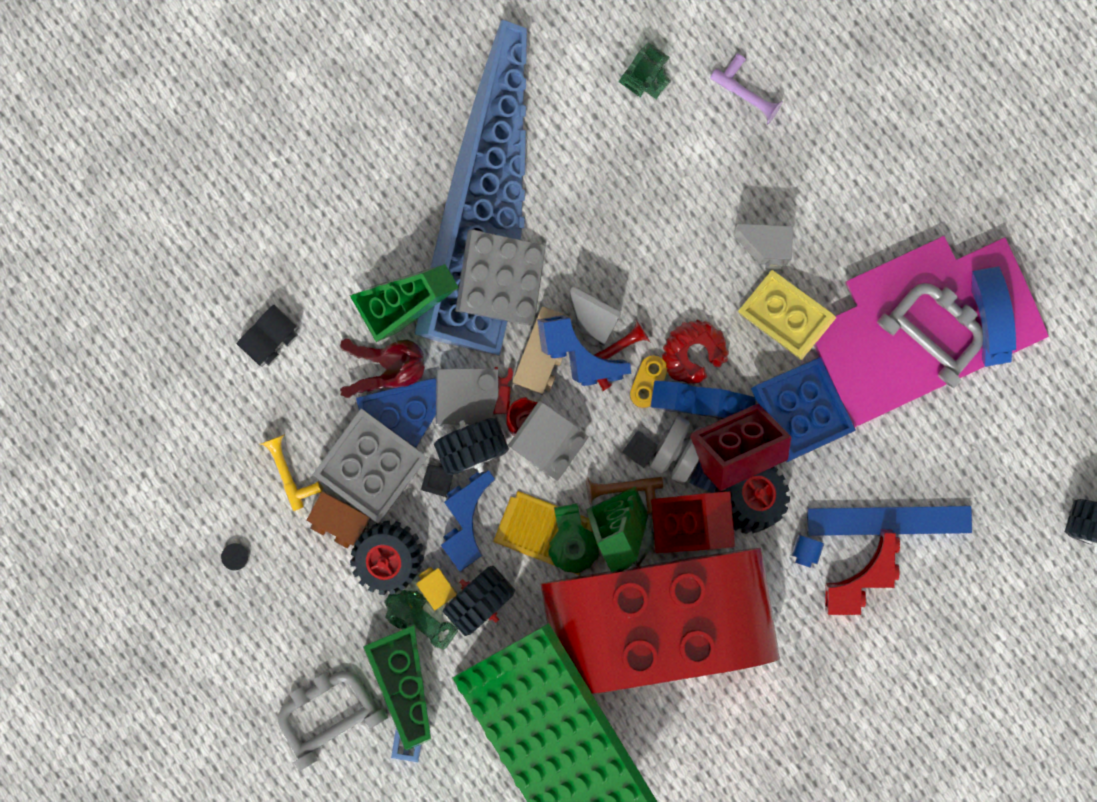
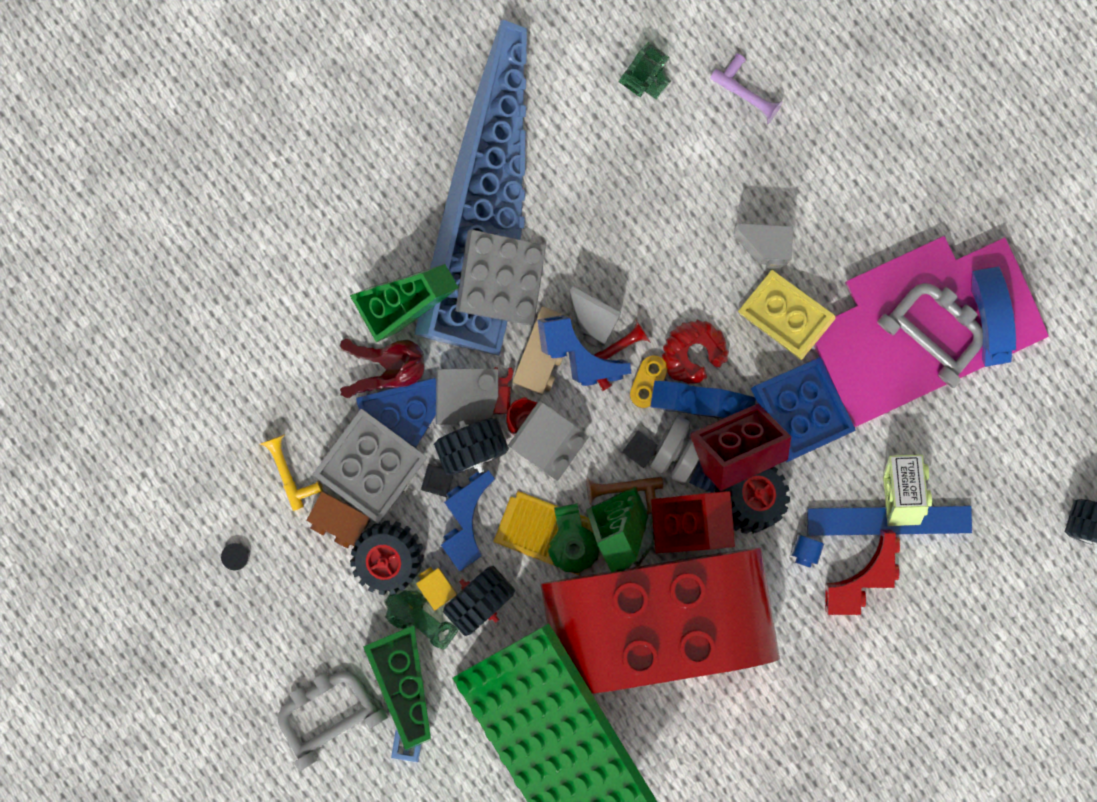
(268, 336): black brick -> none
(906, 490): none -> brick

